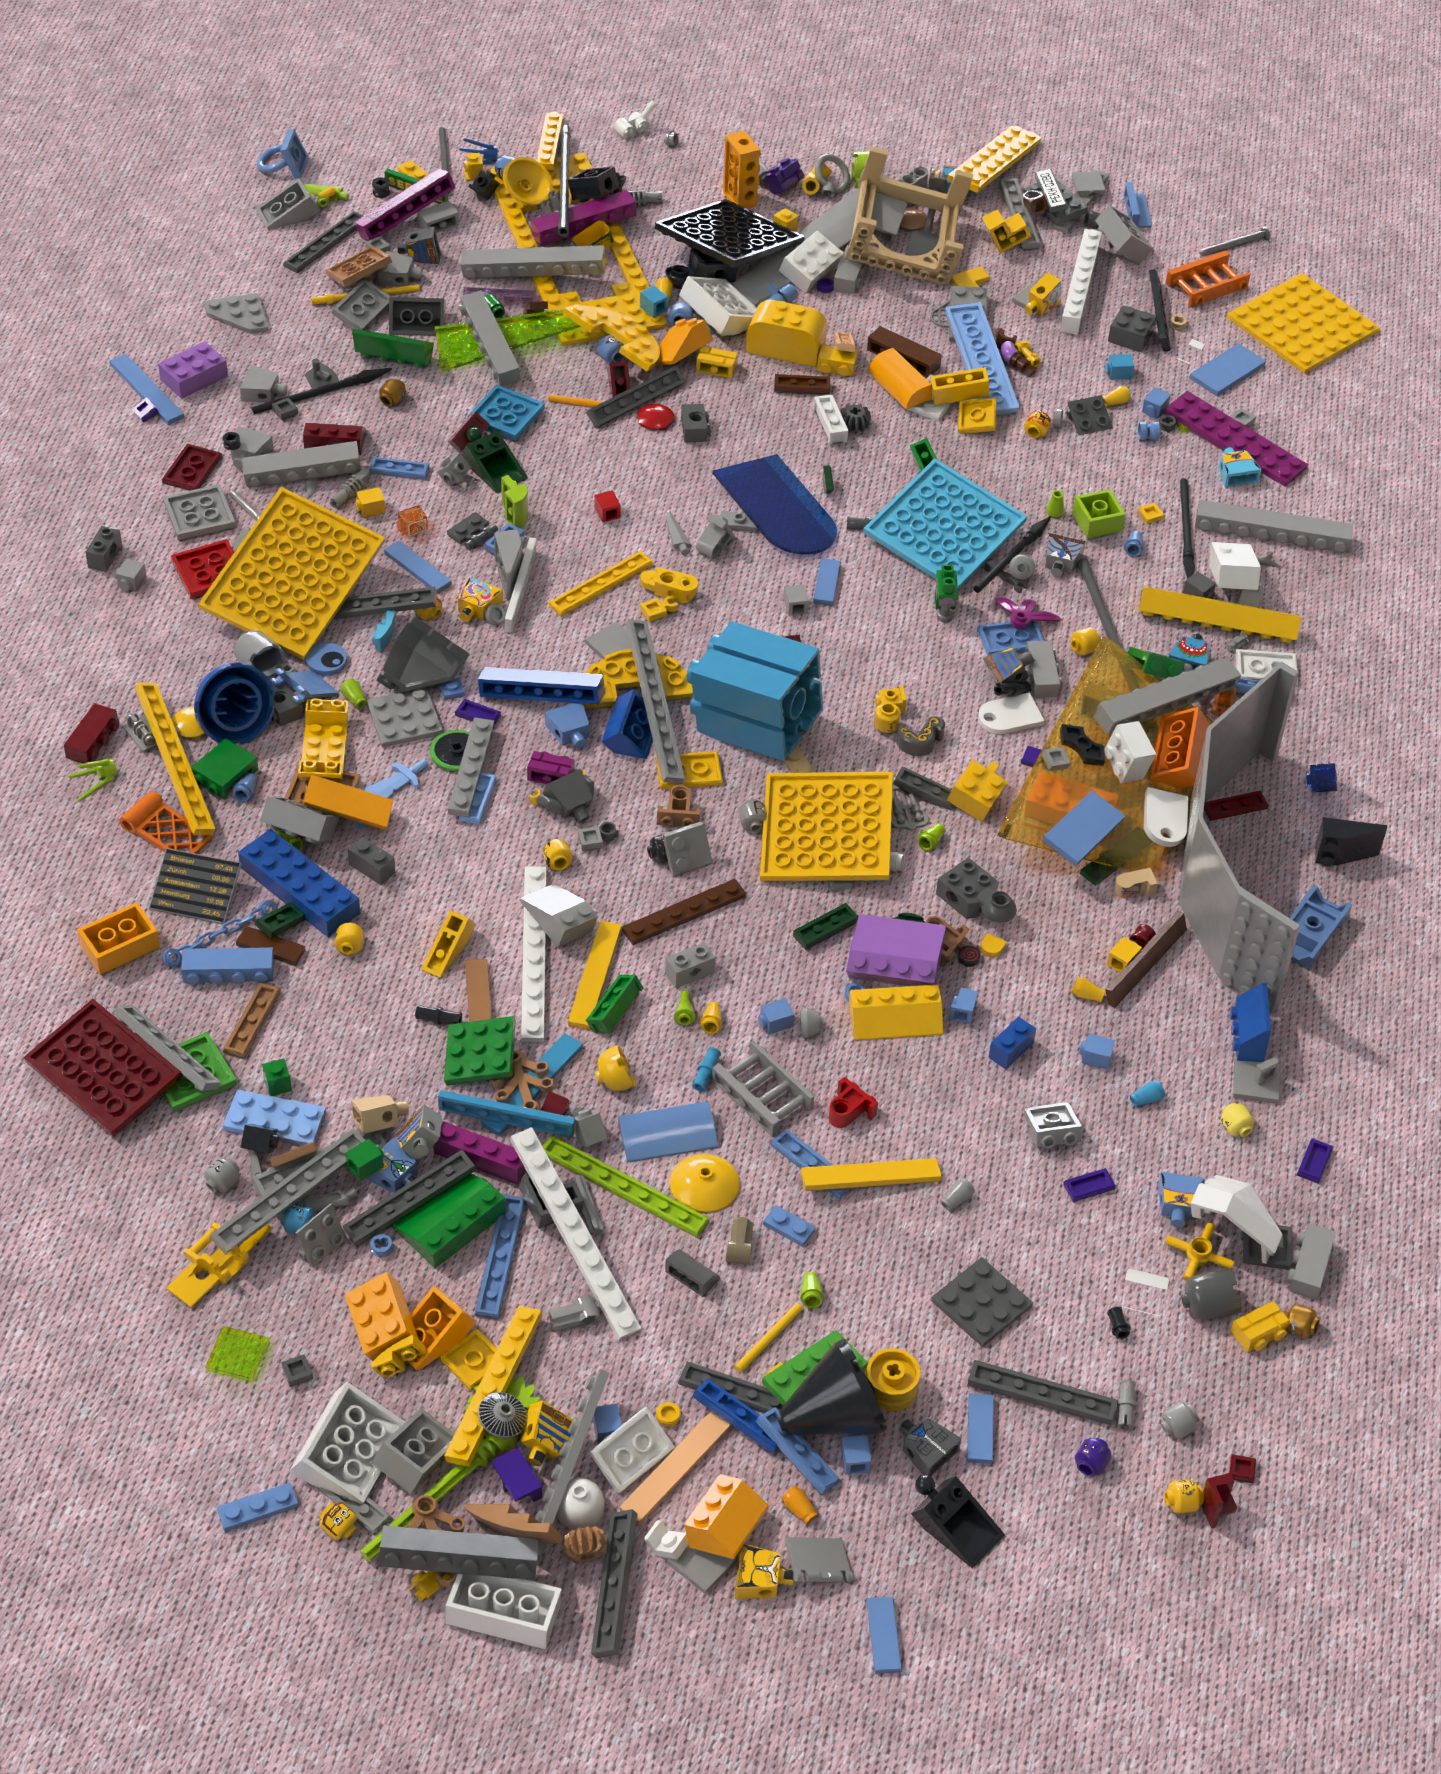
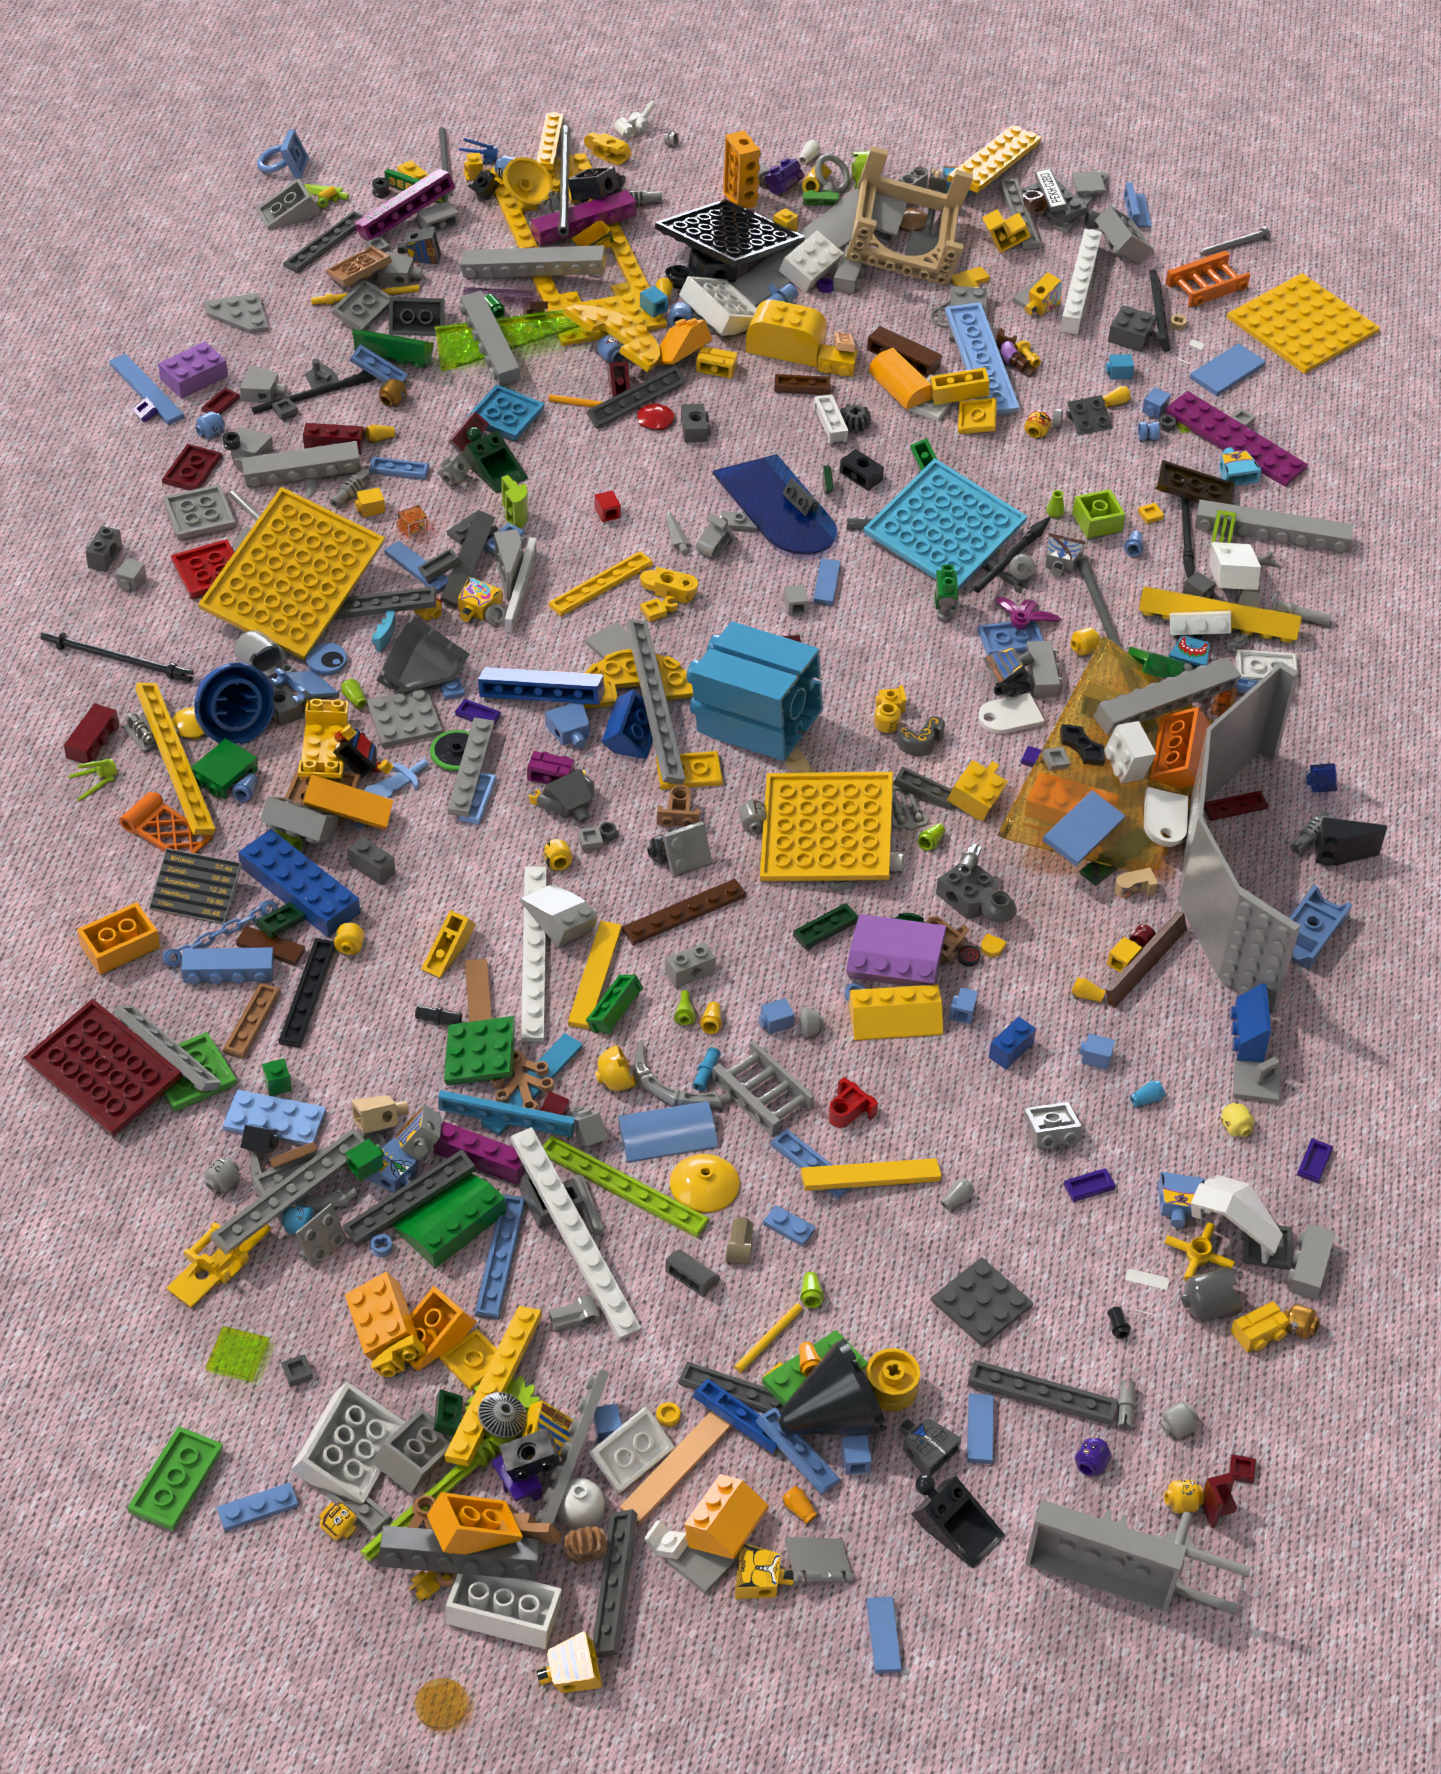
(171, 671): none -> black bar
(175, 1478): none -> bright green plate
(210, 425): none -> medium blue head
(221, 401): none -> dark red tile
(307, 993): none -> black tile
(359, 752): none -> torso
(376, 365): none -> medium blue plate
(378, 432): none -> yellow cone
(439, 565): none -> dark grey tile
(441, 1704): none -> clear yellow tile
(447, 1412): none -> dark green plate
(469, 556): none -> dark grey tile
(472, 1523): none -> light orange slope
(517, 1451): none -> black brick
(572, 1666): none -> torso
(608, 148): none -> yellow piece
(673, 1097): none -> light grey animal
(800, 497): none -> dark grey hinge
(808, 1358): none -> light orange cone
(810, 151): none -> white cone
(825, 198): none -> bright green plate
(861, 469): none -> black brick
(969, 859): none -> light grey axle
(1119, 1558): none -> light grey piece
(1193, 484): none -> dark brown plate
(1200, 622): none -> white brick
(1226, 514): none -> lime tile
(1307, 615): none -> light grey pin
(1309, 833): none -> light grey hinge

